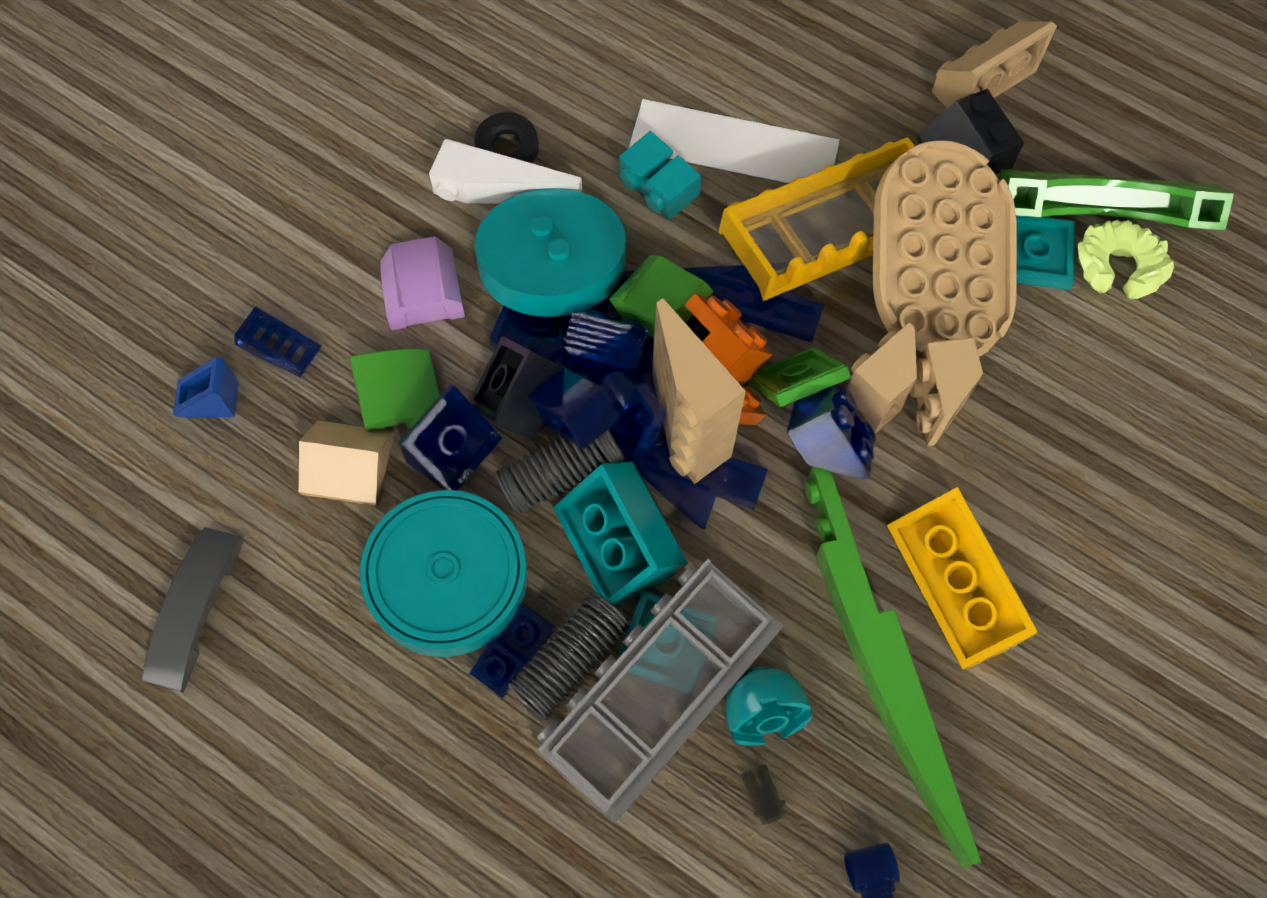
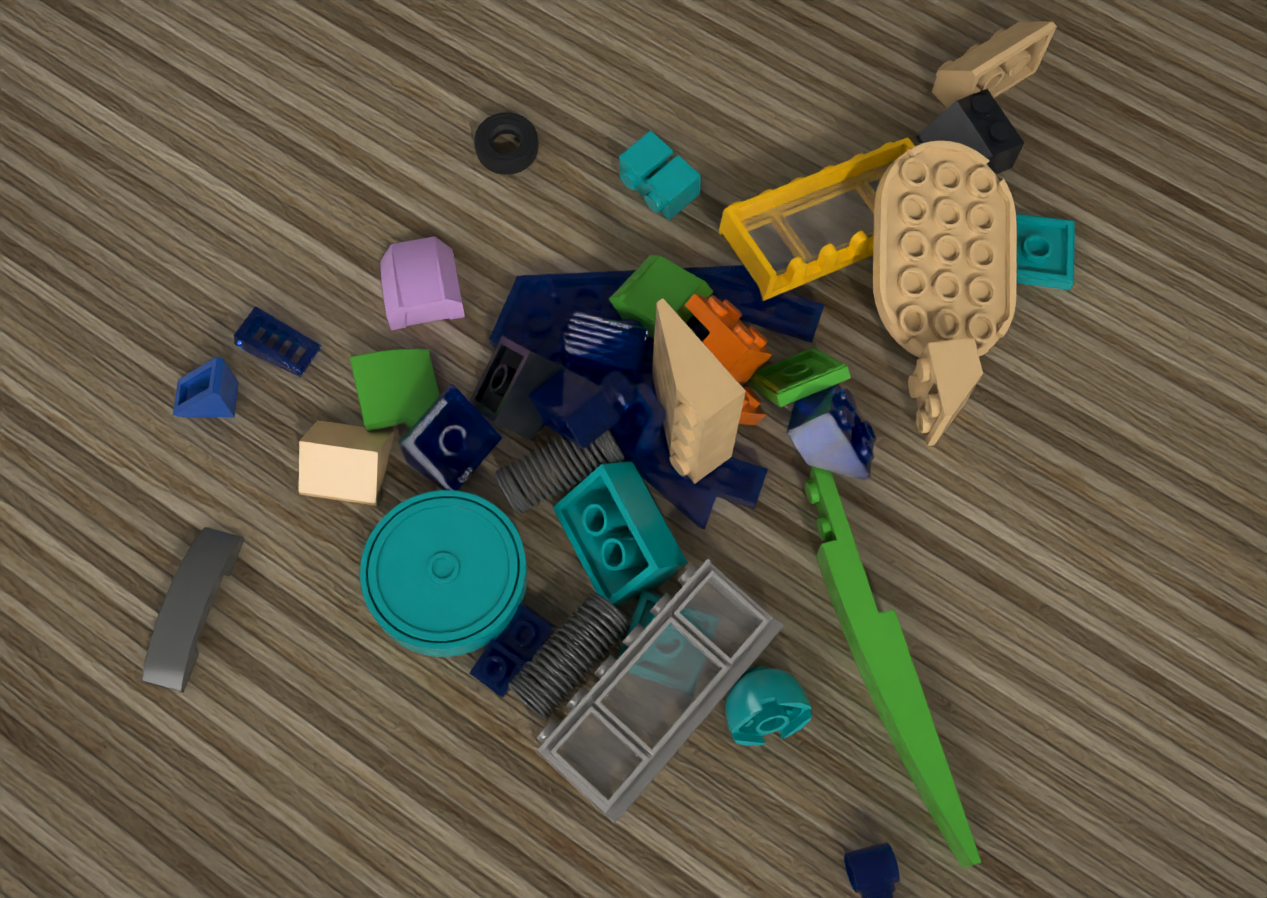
(489, 177): white slope -> none
(550, 252): teal brick -> none
(735, 142): white sticker -> none
(765, 797): clear smoke pin -> none
(885, 378): tan slope -> none
(962, 579): yellow slope -> none
(1126, 240): yellowish green piece -> none
(1153, 200): bright green arch -> none

